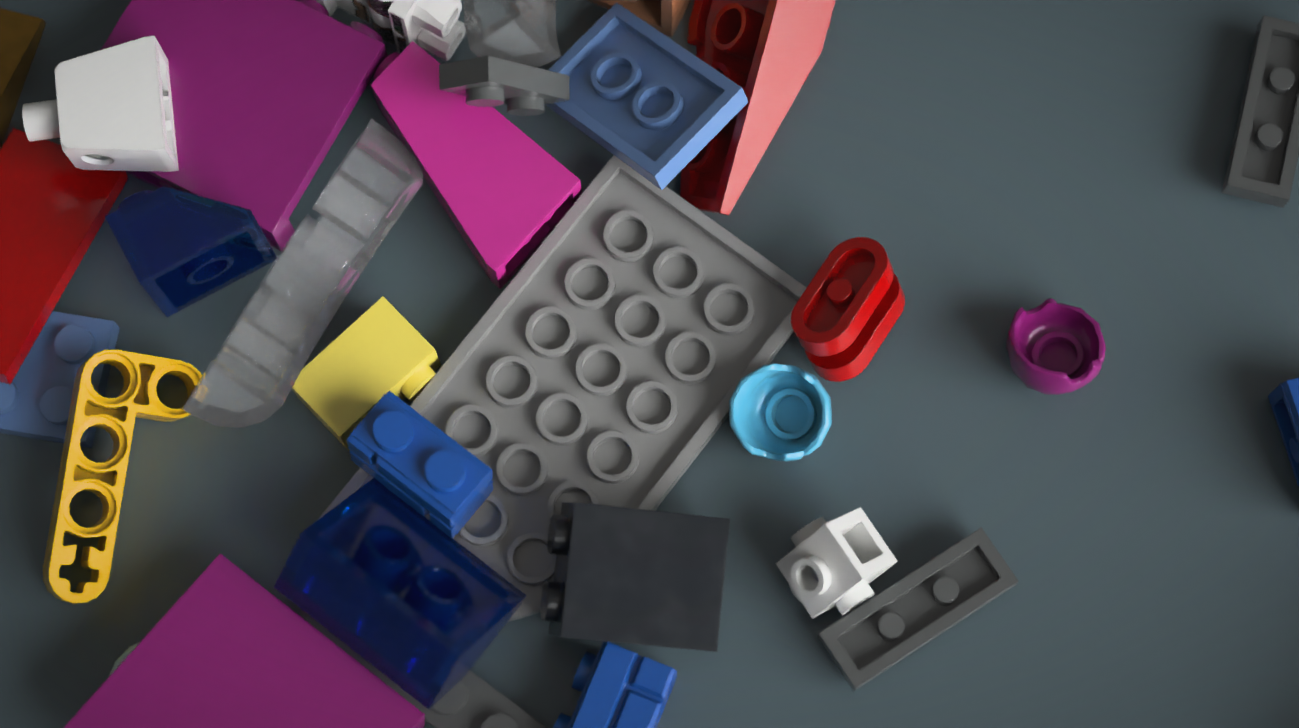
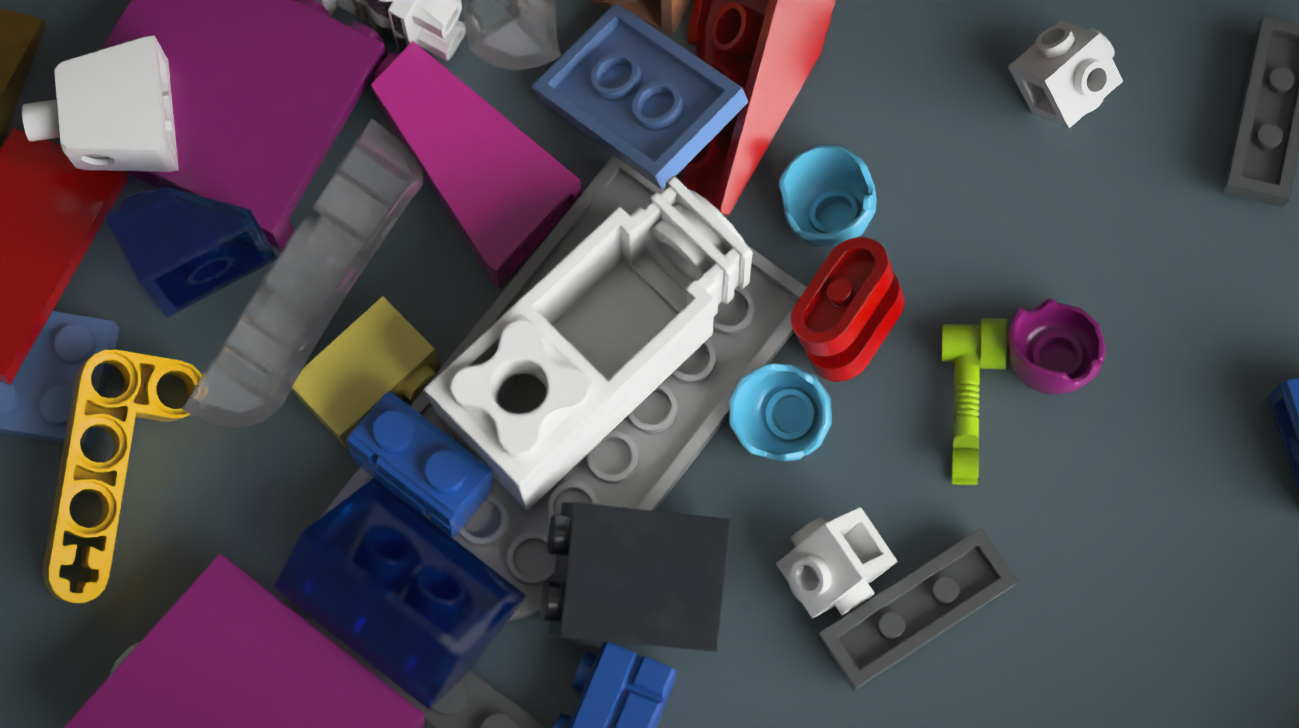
(497, 81): dark grey plate -> none
(592, 340): none -> white piece
(827, 195): none -> medium azure hair
(971, 349): none -> lime brick
(1066, 72): none -> white brick

